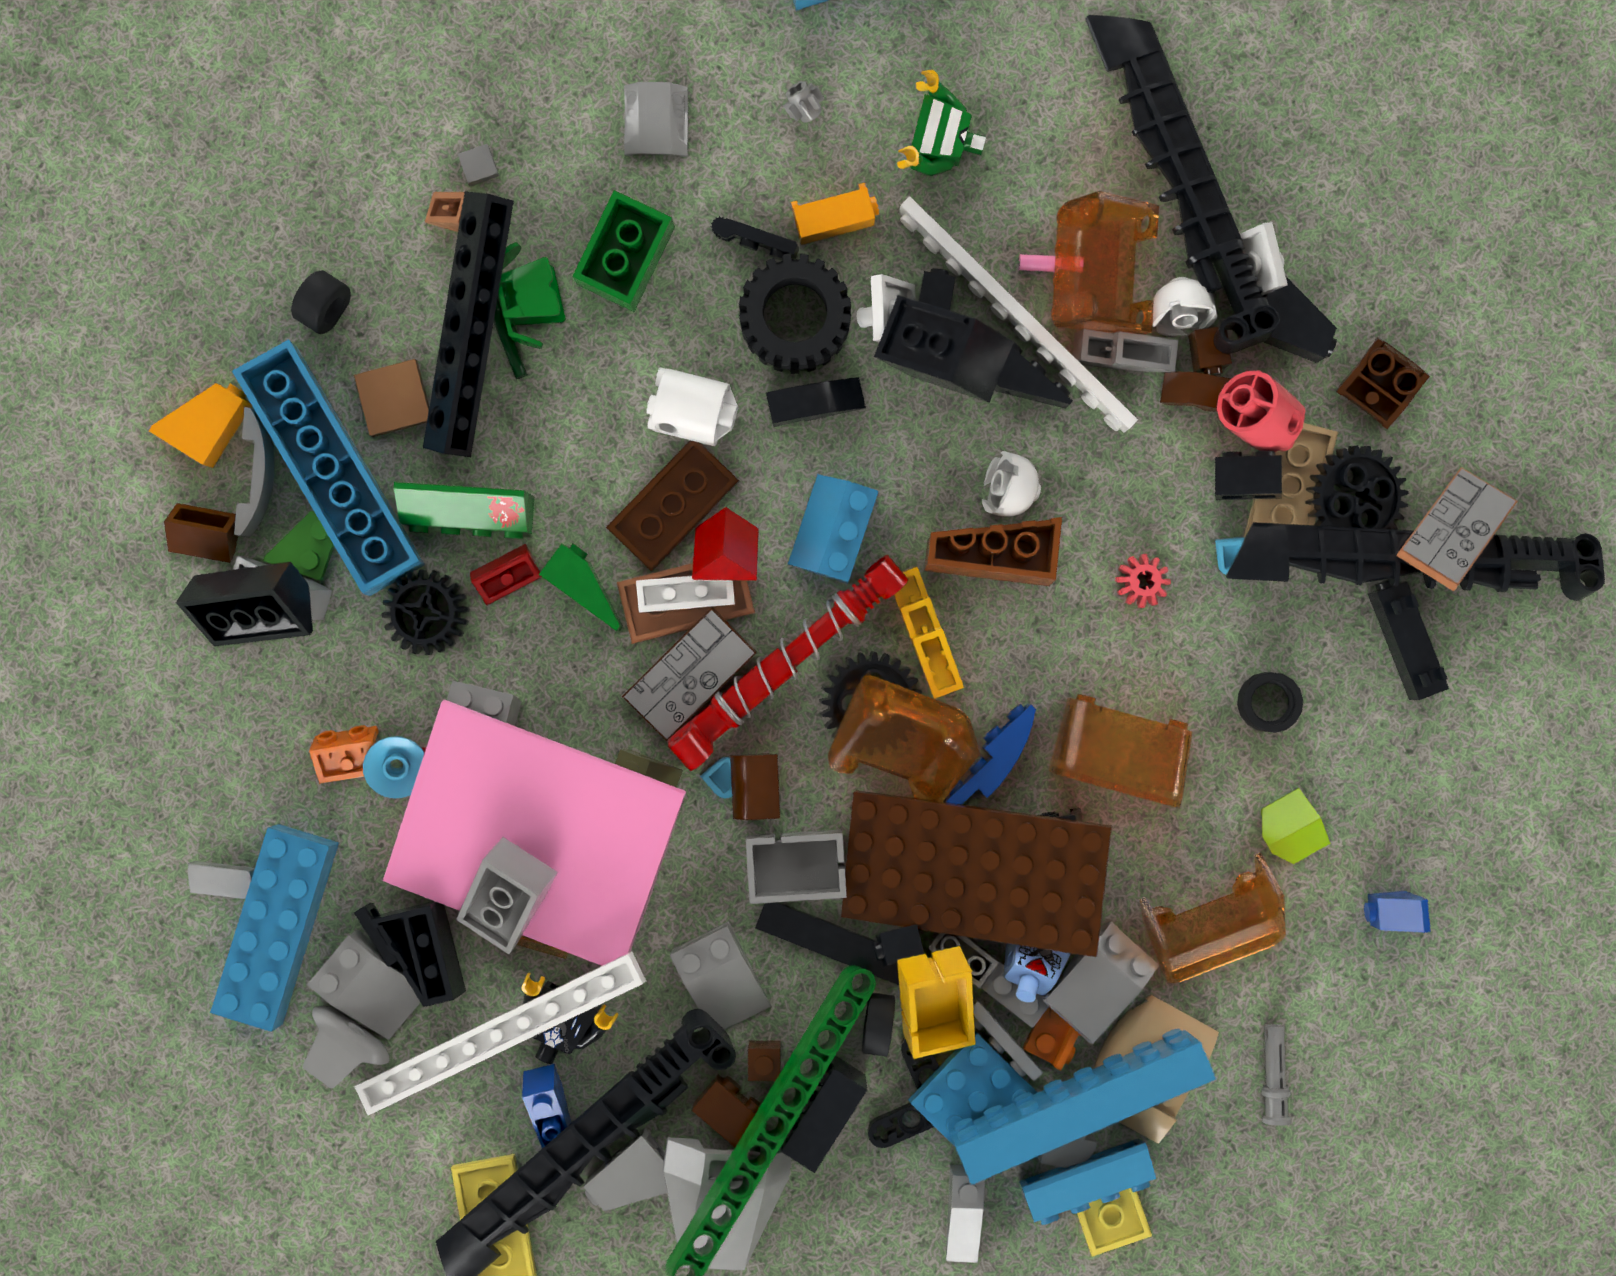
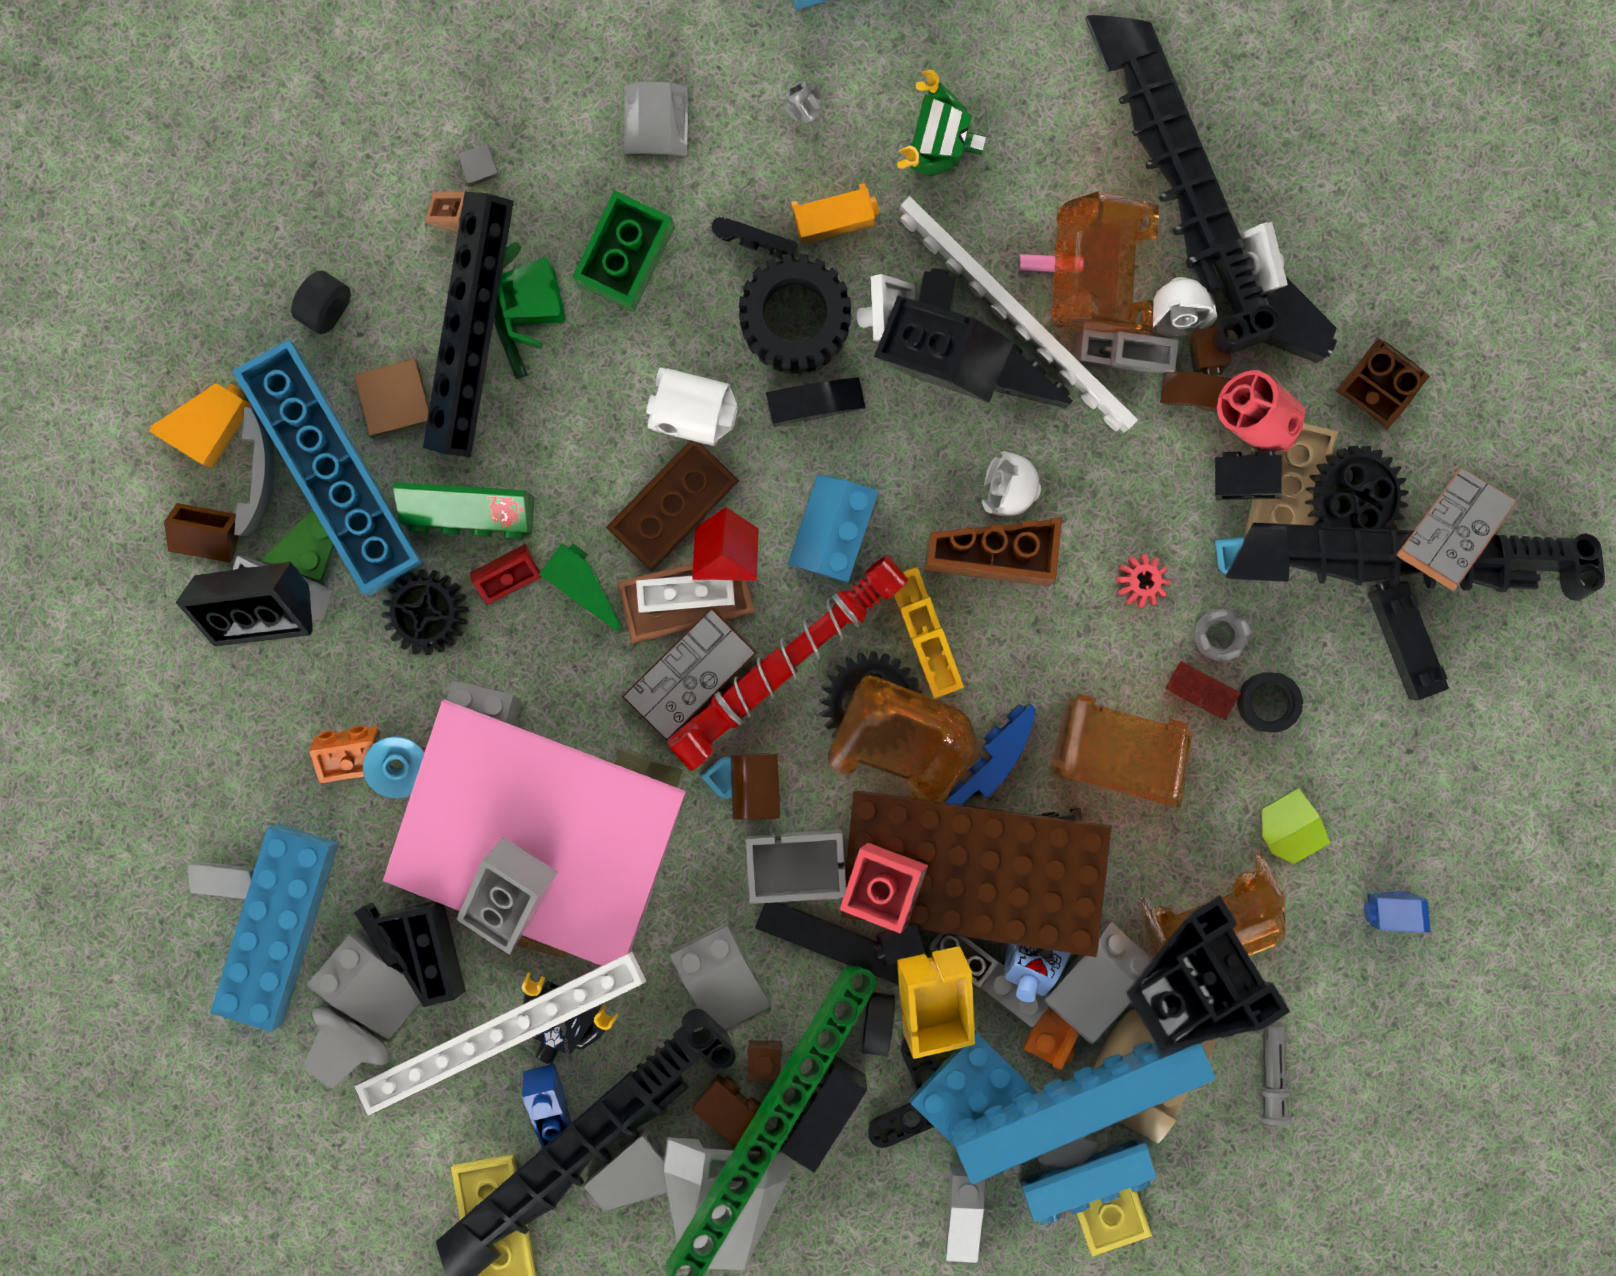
(883, 887): none -> coral brick
(1003, 1042): light grey plate -> none
(1203, 690): none -> clear red slope
(1204, 984): none -> black wedge
(1238, 628): none -> light grey piece

